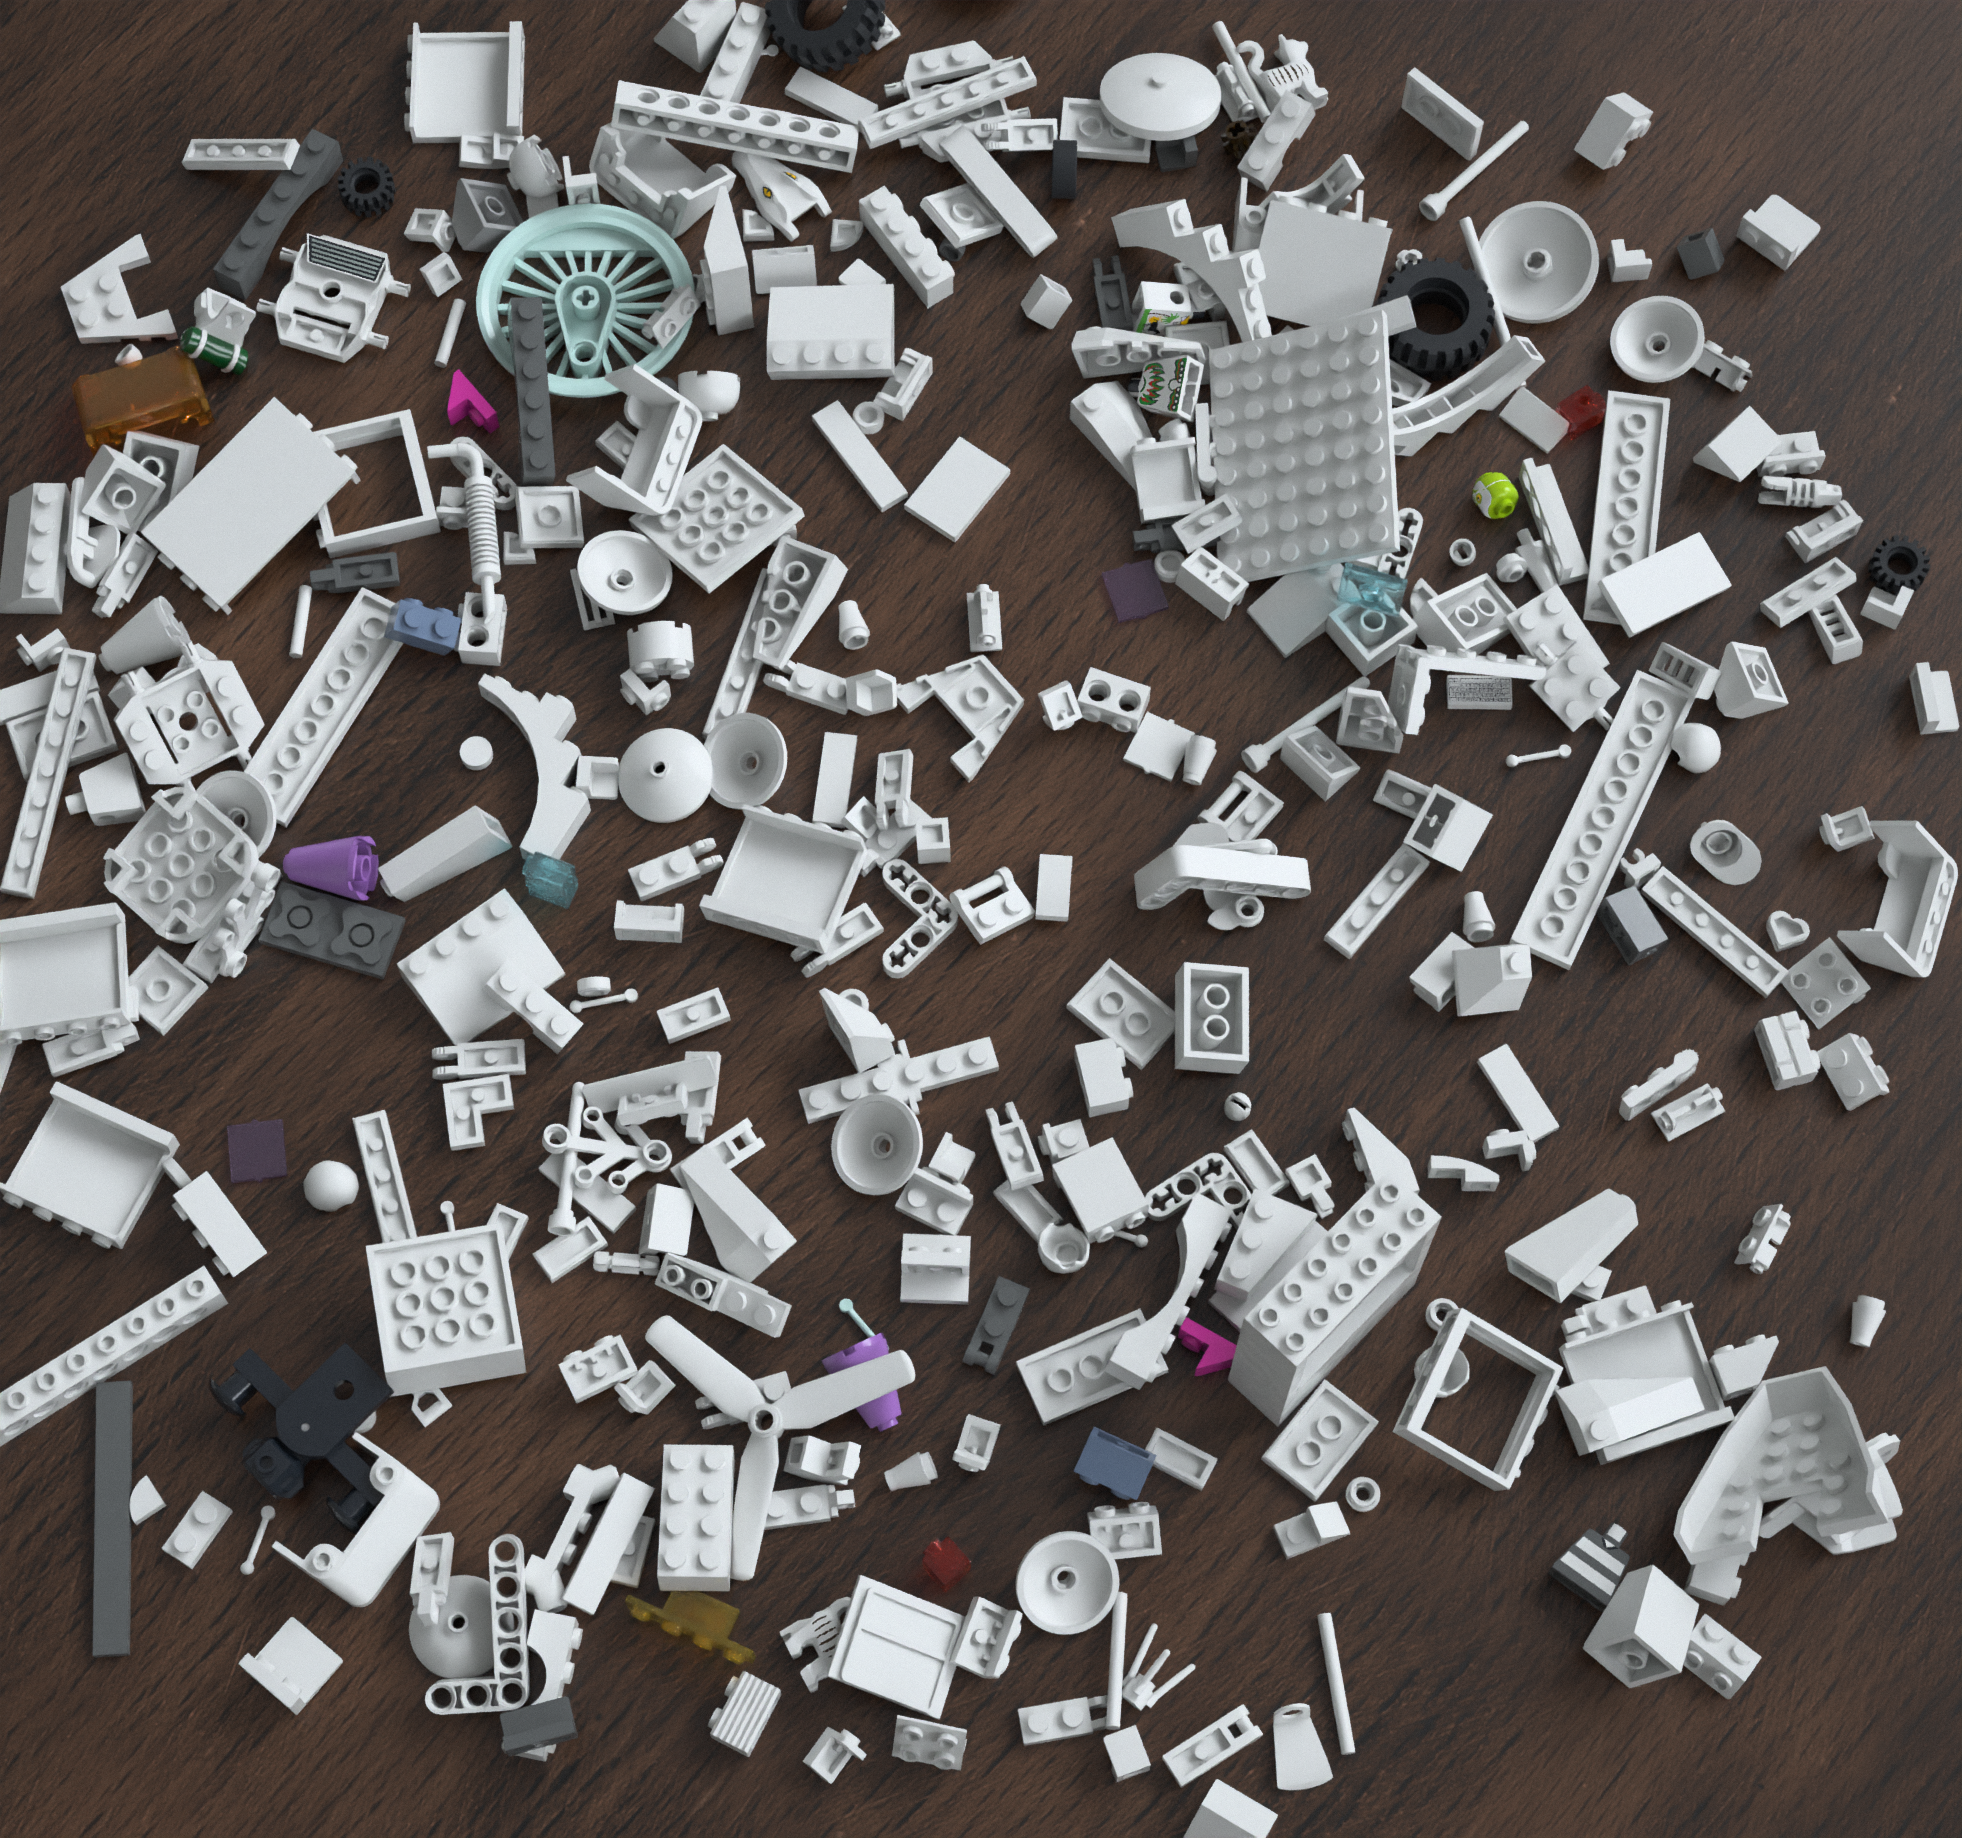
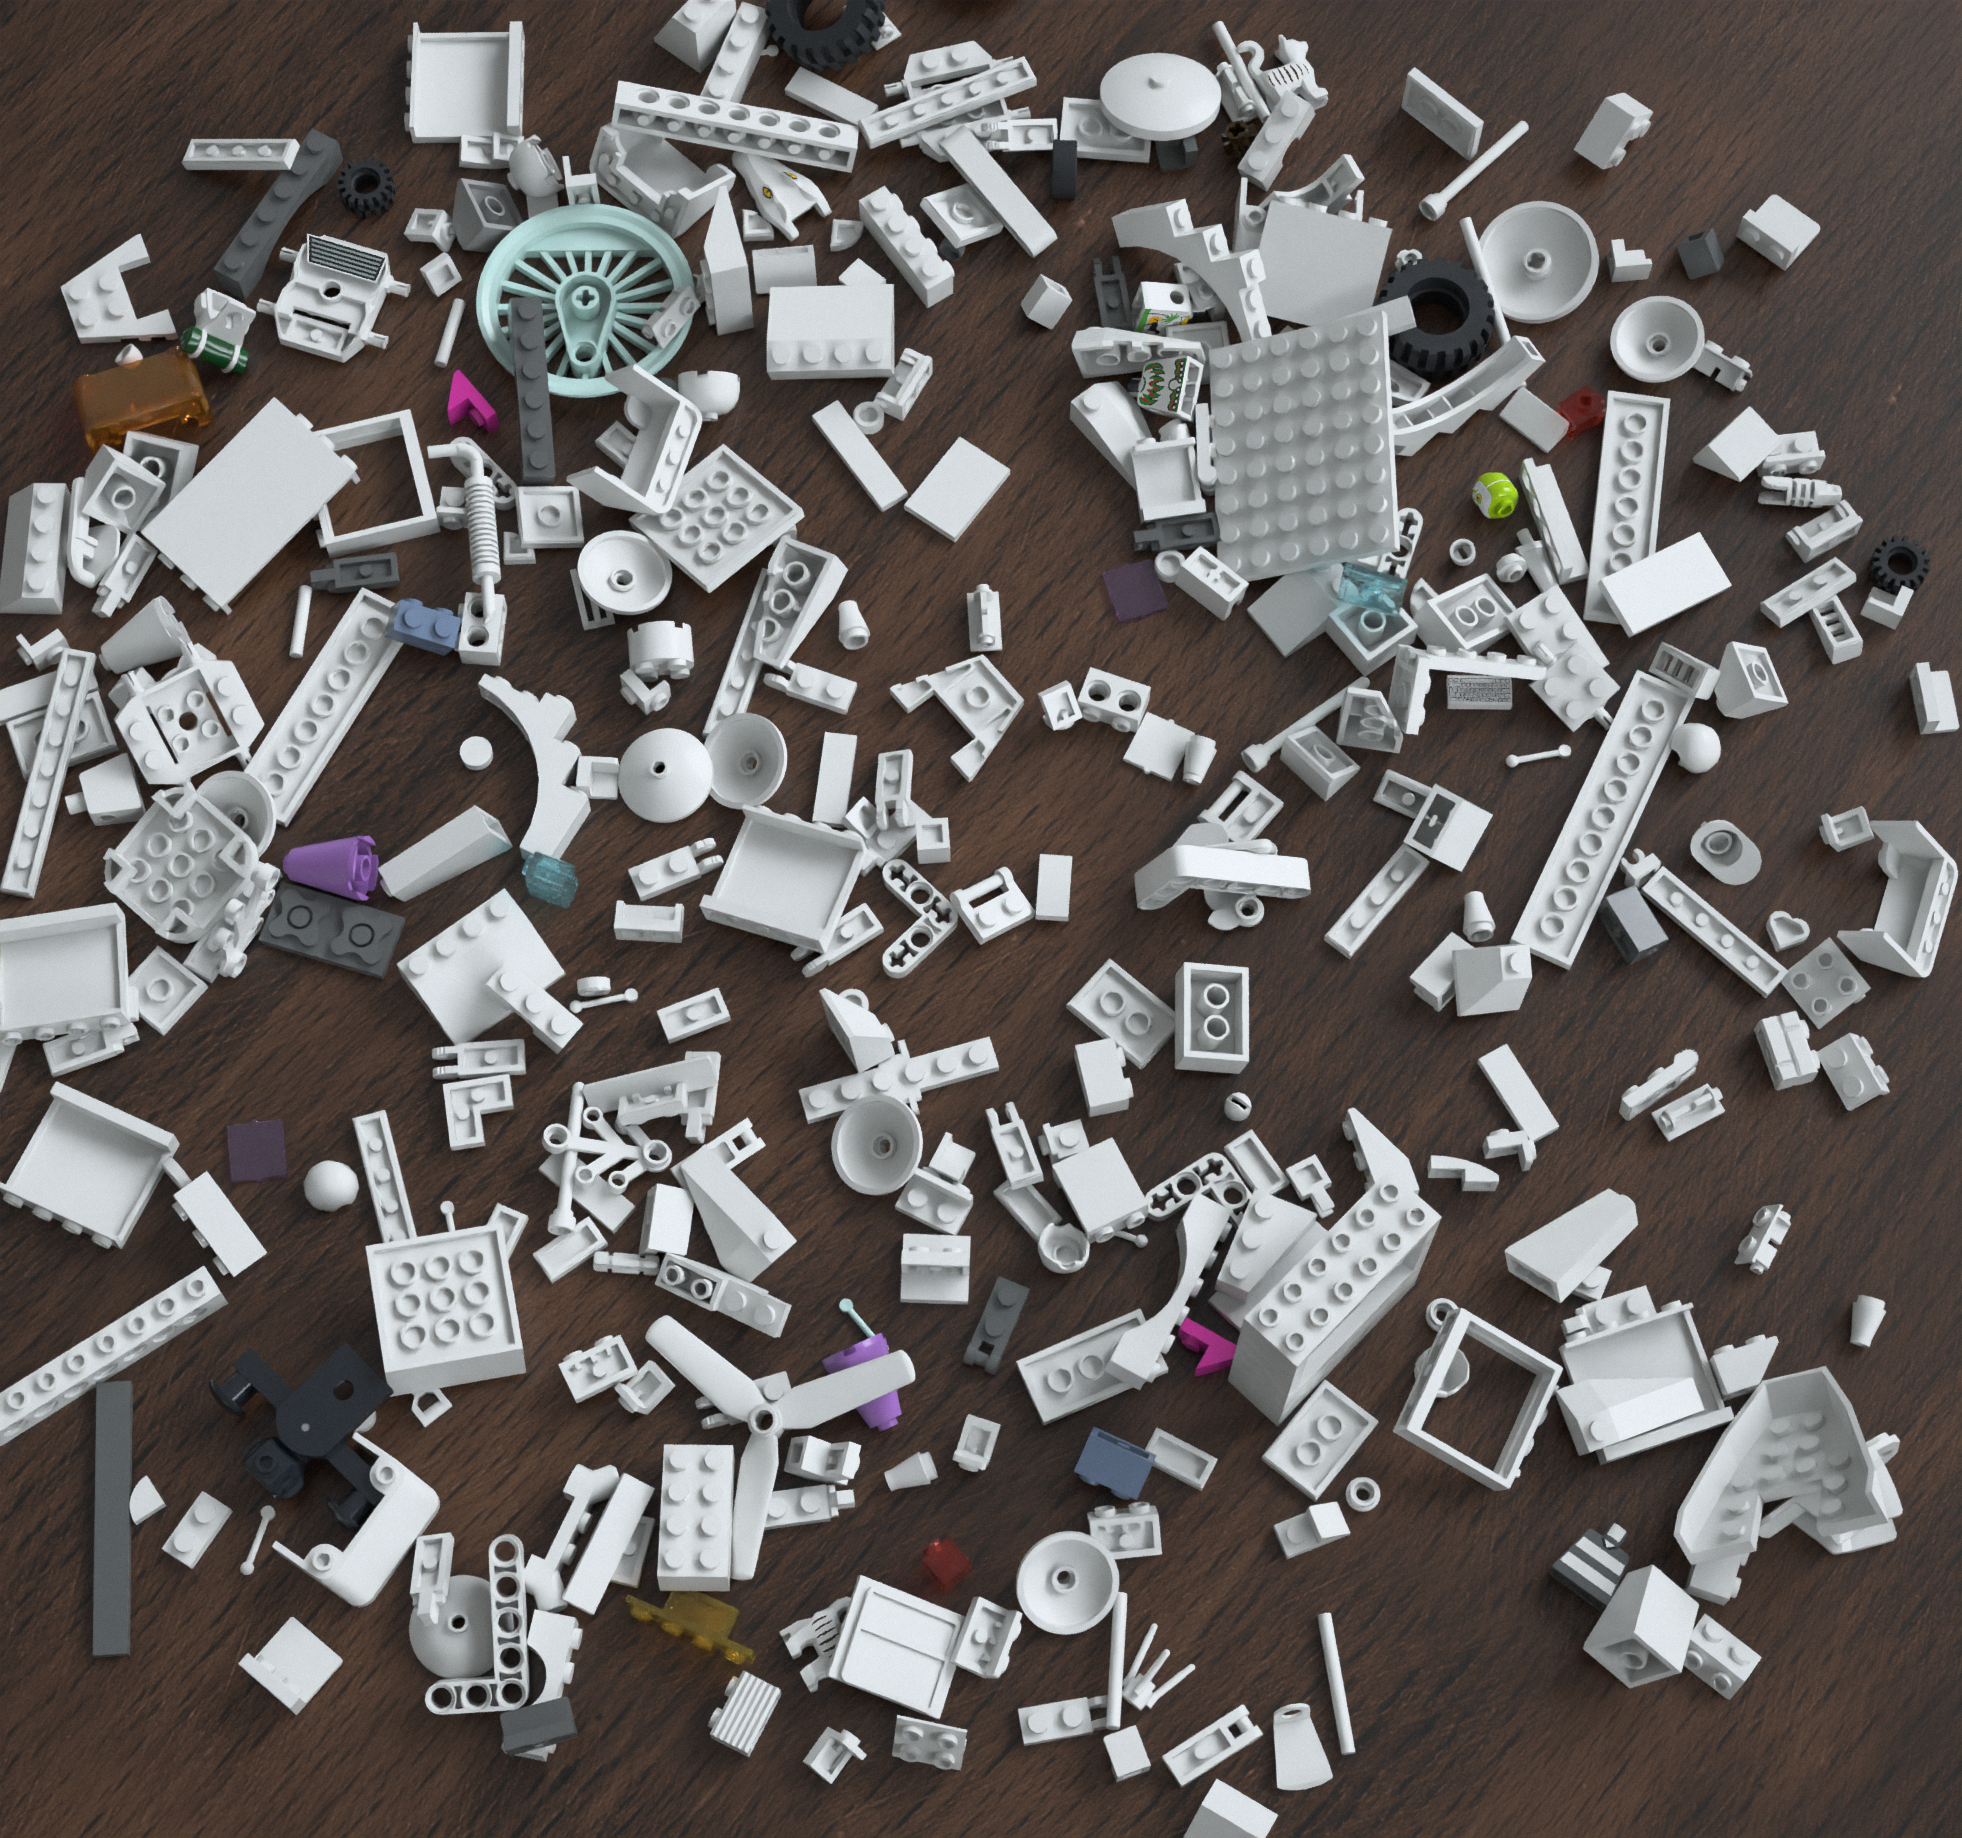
(871, 692): white panel -> none
(1207, 523): white plate -> none

